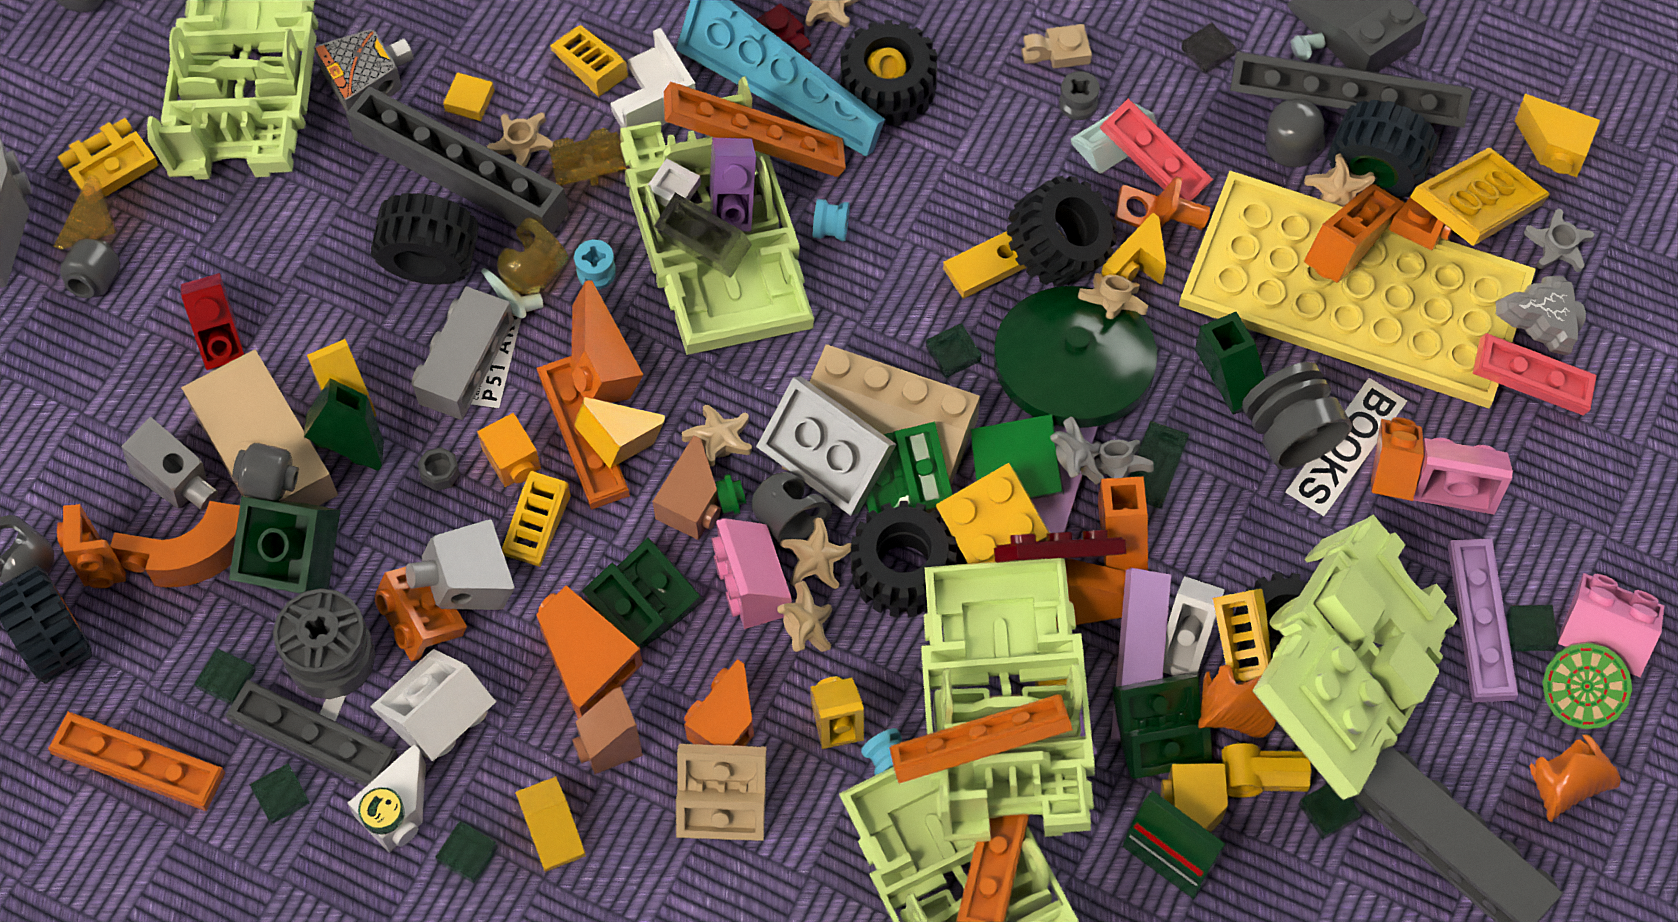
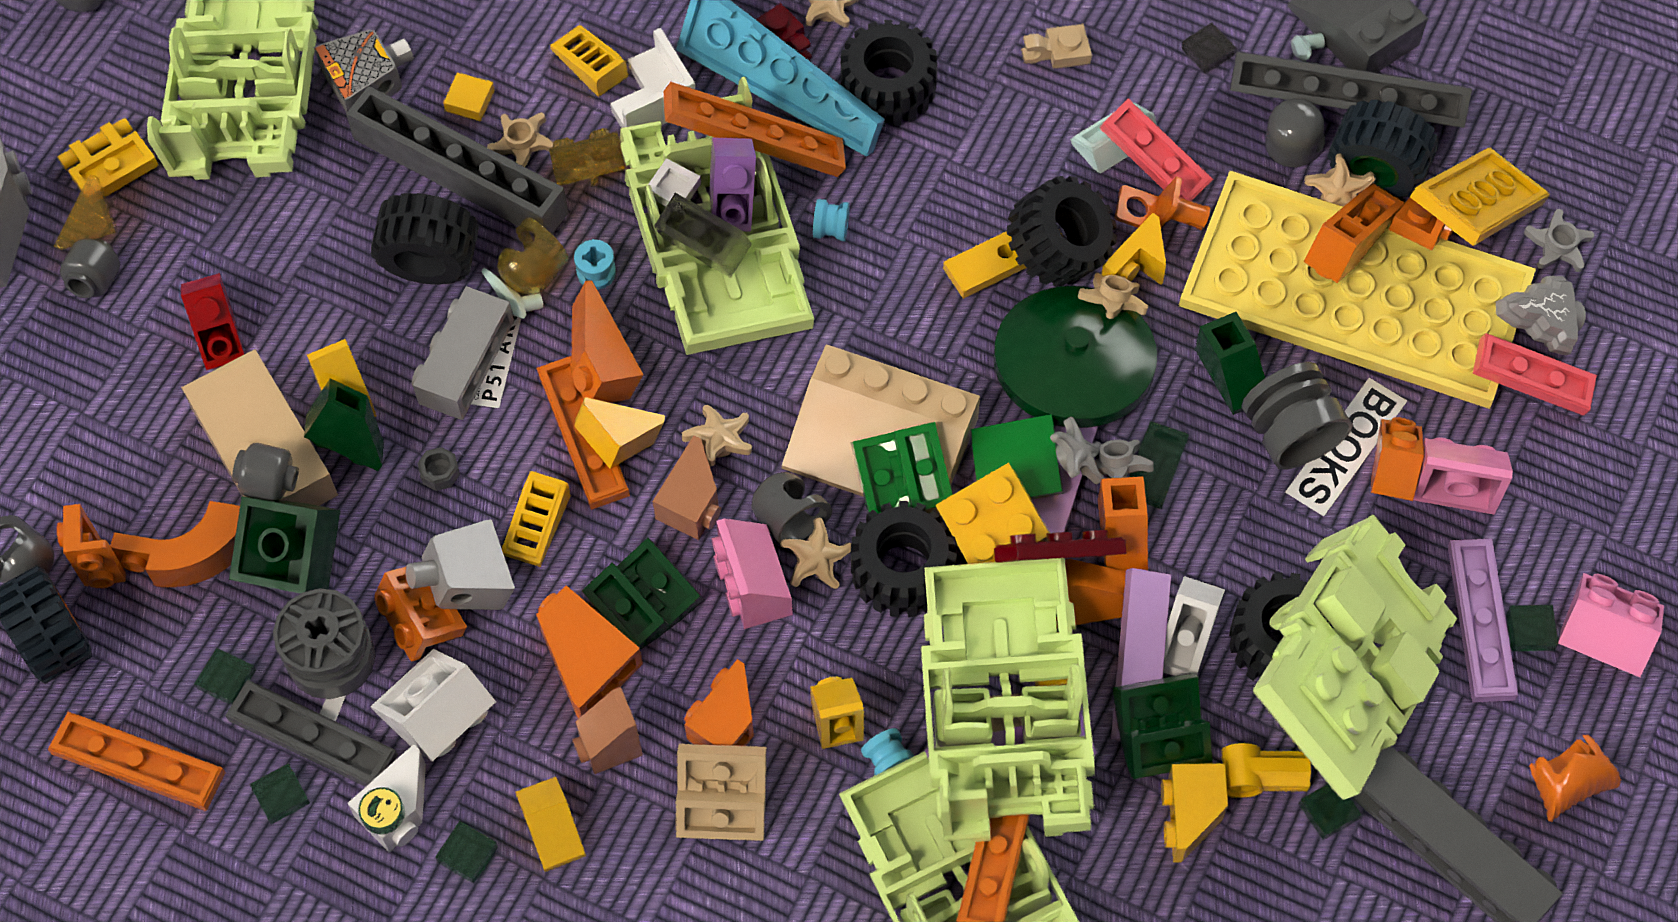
(167, 466): light grey torso -> none
(509, 450): light orange brick -> none
(730, 494): green plate -> none
(805, 619): tan animal -> none
(826, 445): plate -> none
(886, 63): yellow tile -> none
(953, 350): clear green tile -> none
(980, 738): orange tile -> none
(1079, 105): dark grey wheel -> none
(1173, 844): dark green slope -> none
(1226, 623): yellow slope -> none
(1233, 705): orange hair -> none
(1556, 134): yellow slope -> none
(1587, 685): bright green tile -> none

